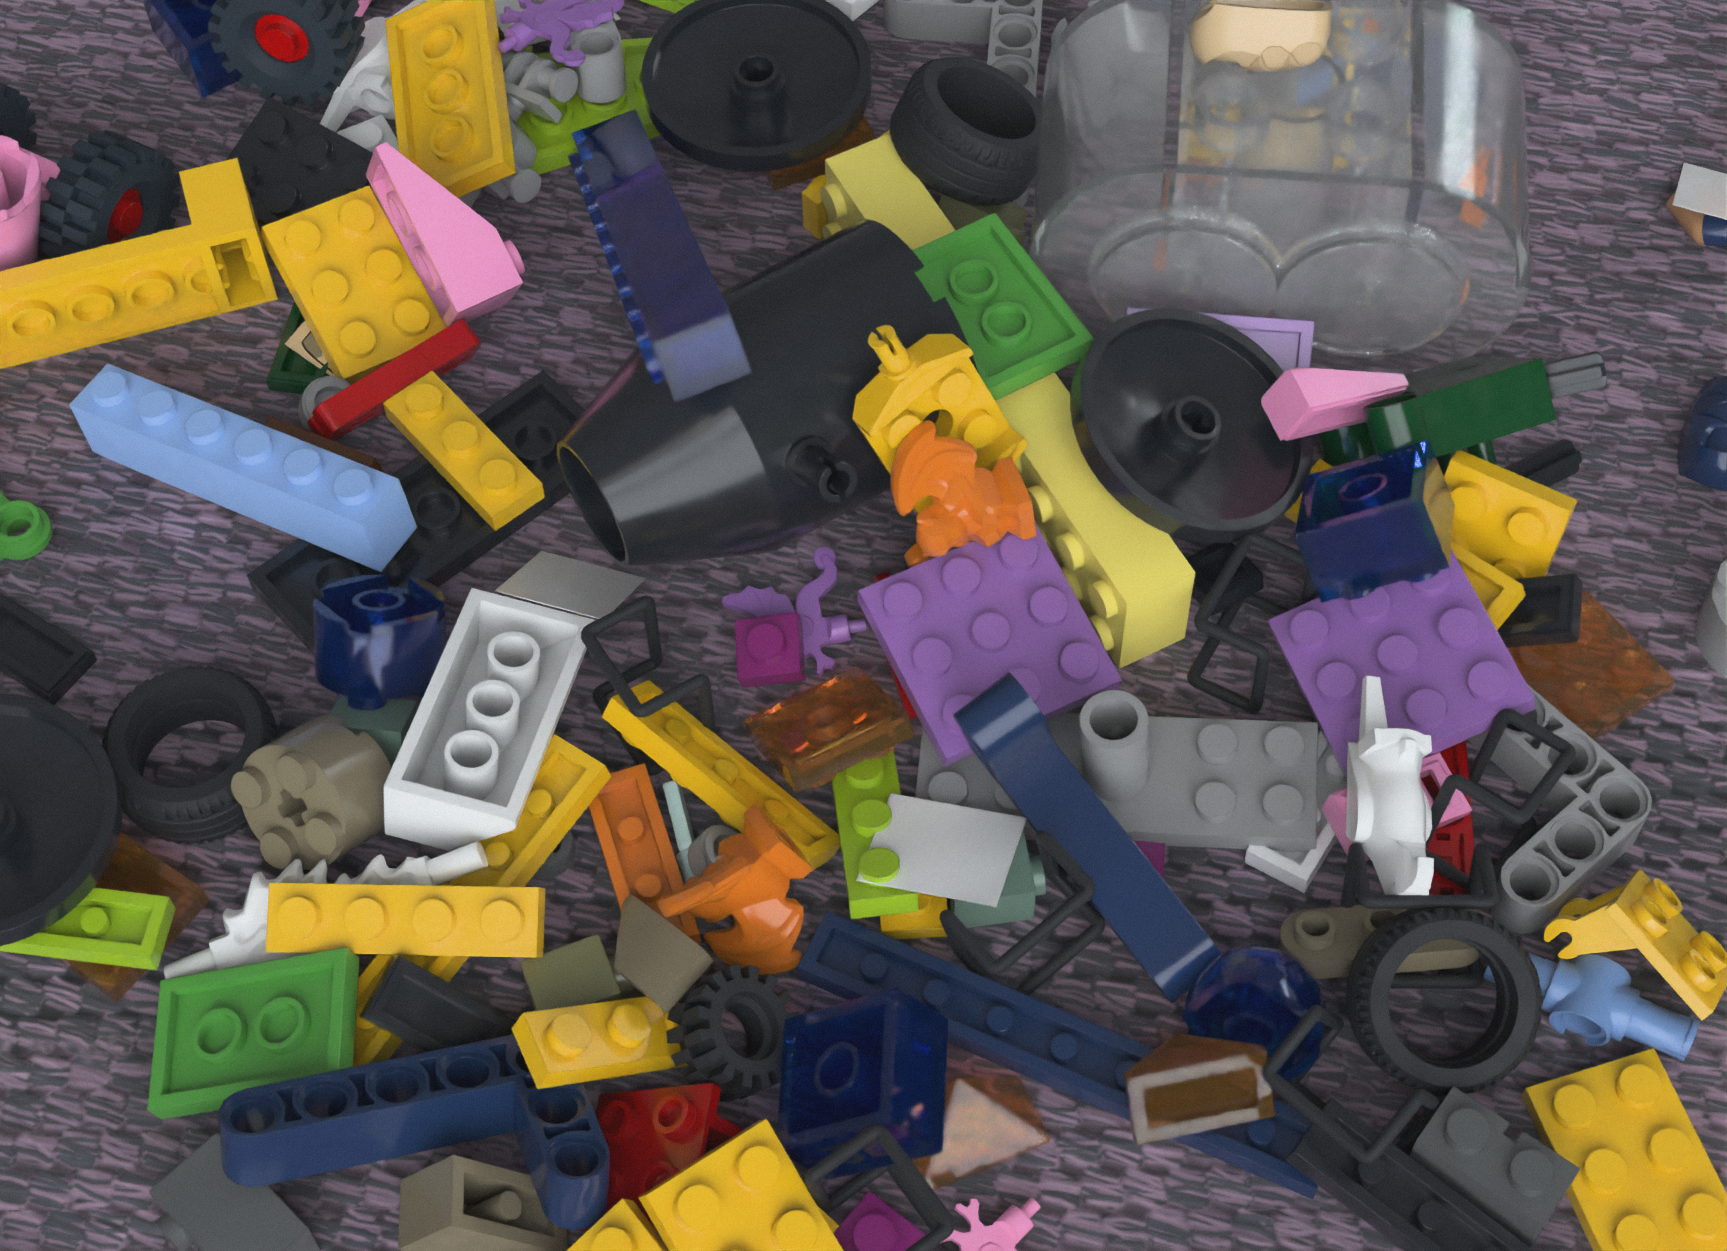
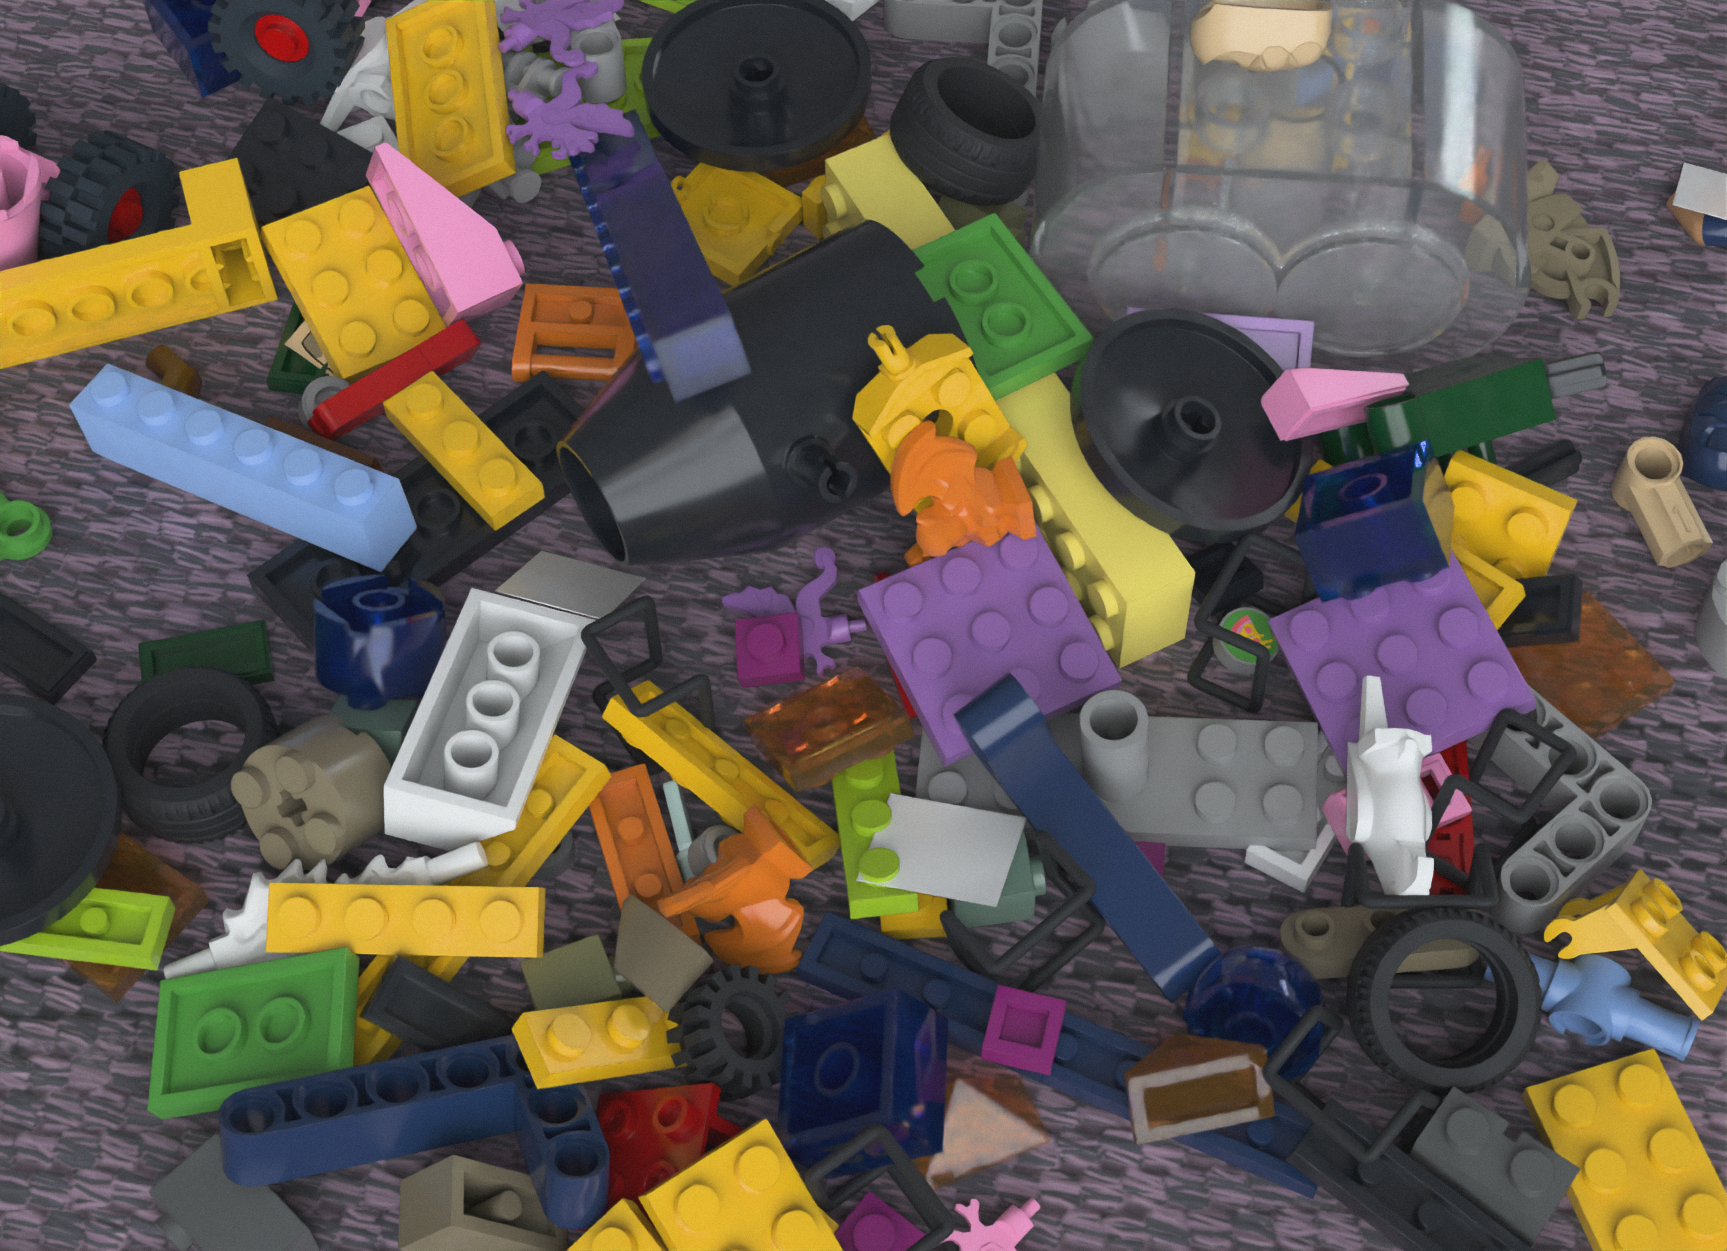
(174, 371): none -> reddish brown arm
(233, 648): none -> dark green tile
(563, 115): none -> medium lavender piece
(571, 319): none -> orange plate
(736, 218): none -> yellow plate
(1023, 1030): none -> magenta plate
(1250, 624): none -> tile
(1566, 253): none -> dark tan piece
(1660, 502): none -> tan piece

